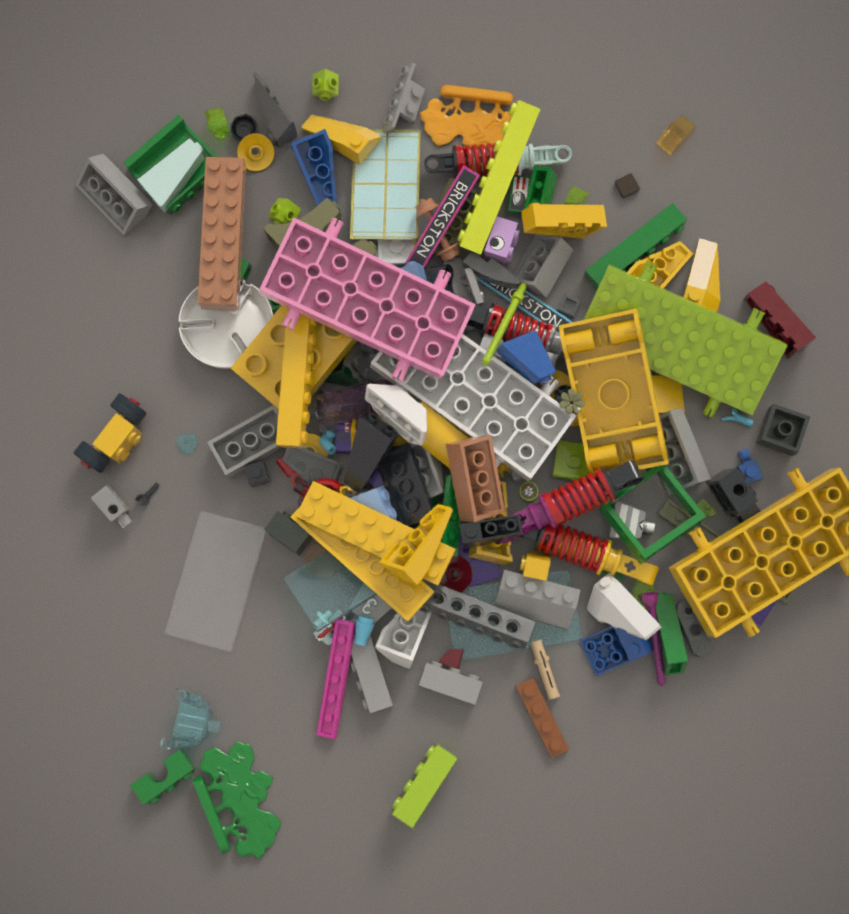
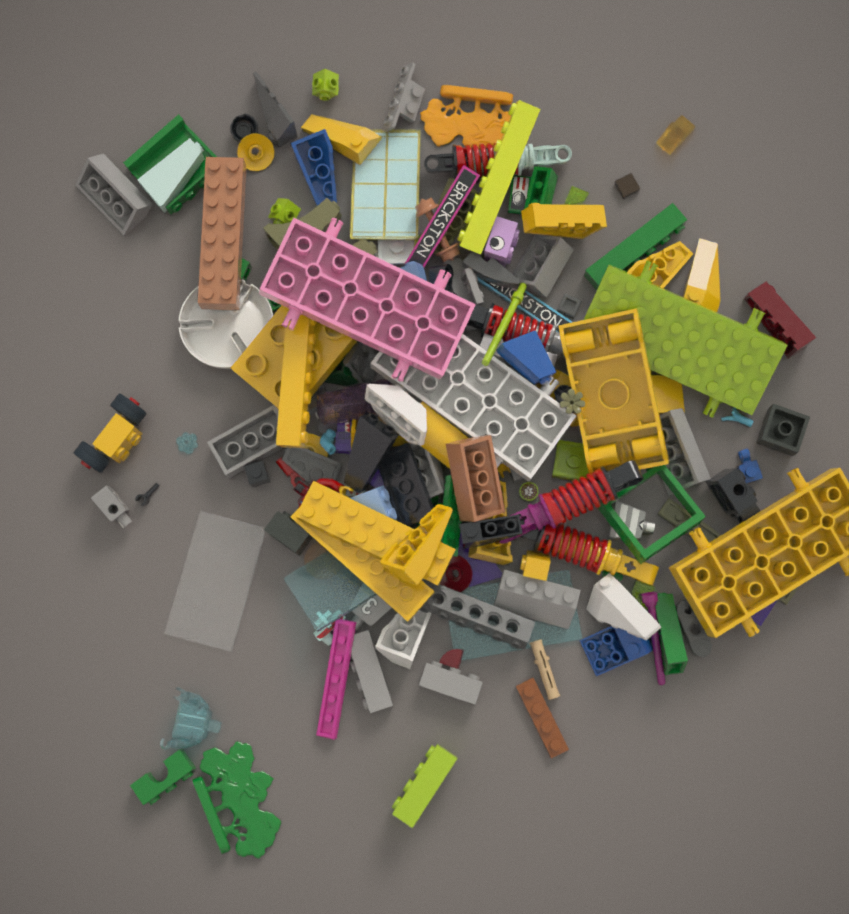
(217, 122): clear neon green brick -> none
(364, 627): medium azure cone -> none
(706, 508): clear neon green tile -> none

